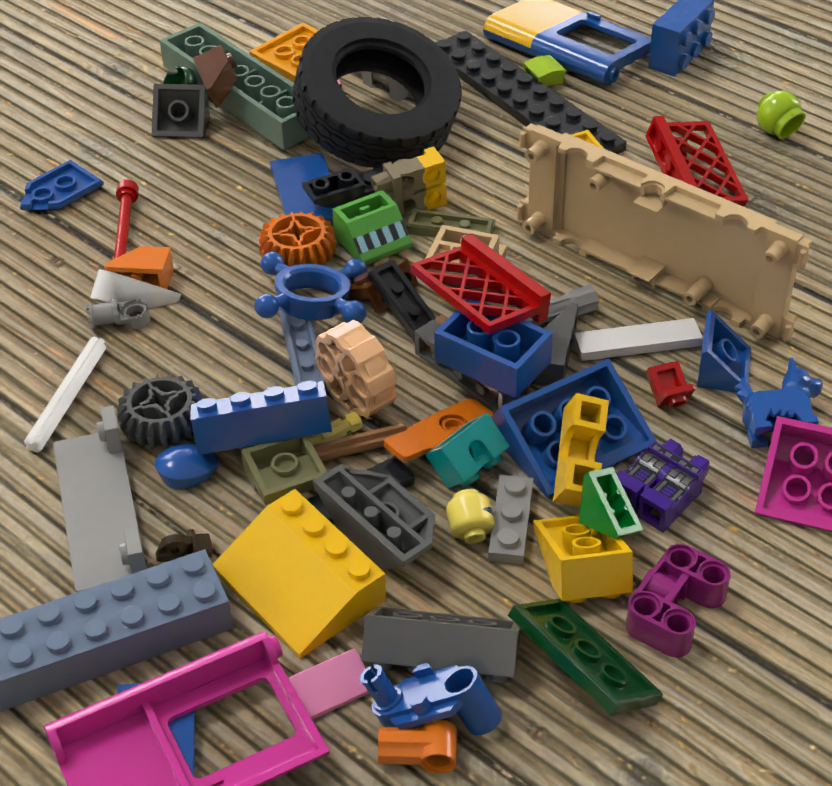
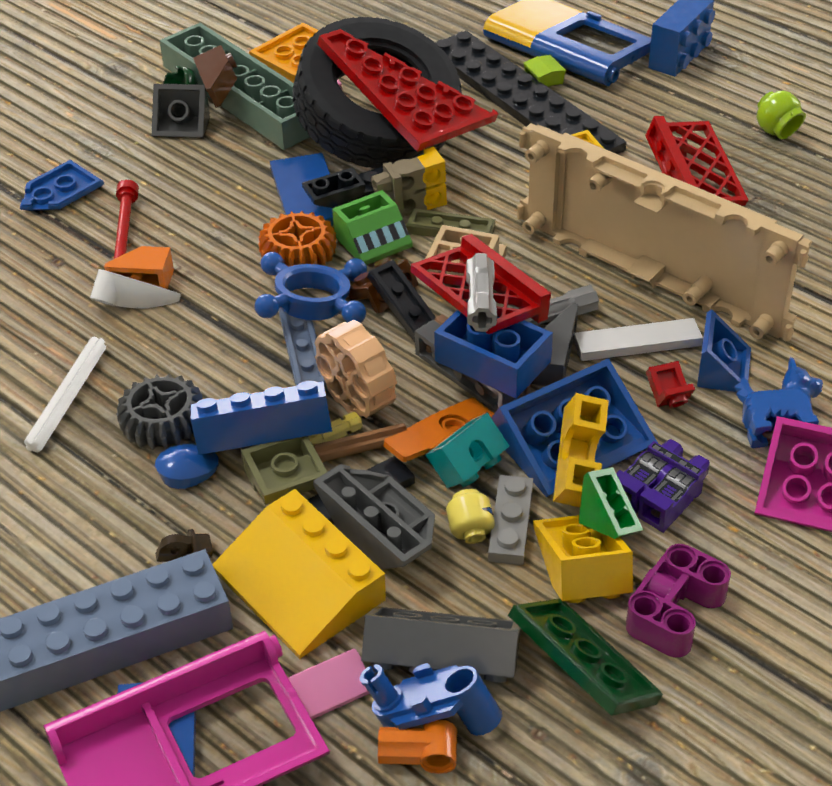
(98, 506): light grey bracket -> none
(118, 313): light grey connector -> none
(412, 104): none -> red wing
(481, 305): none -> light grey axle

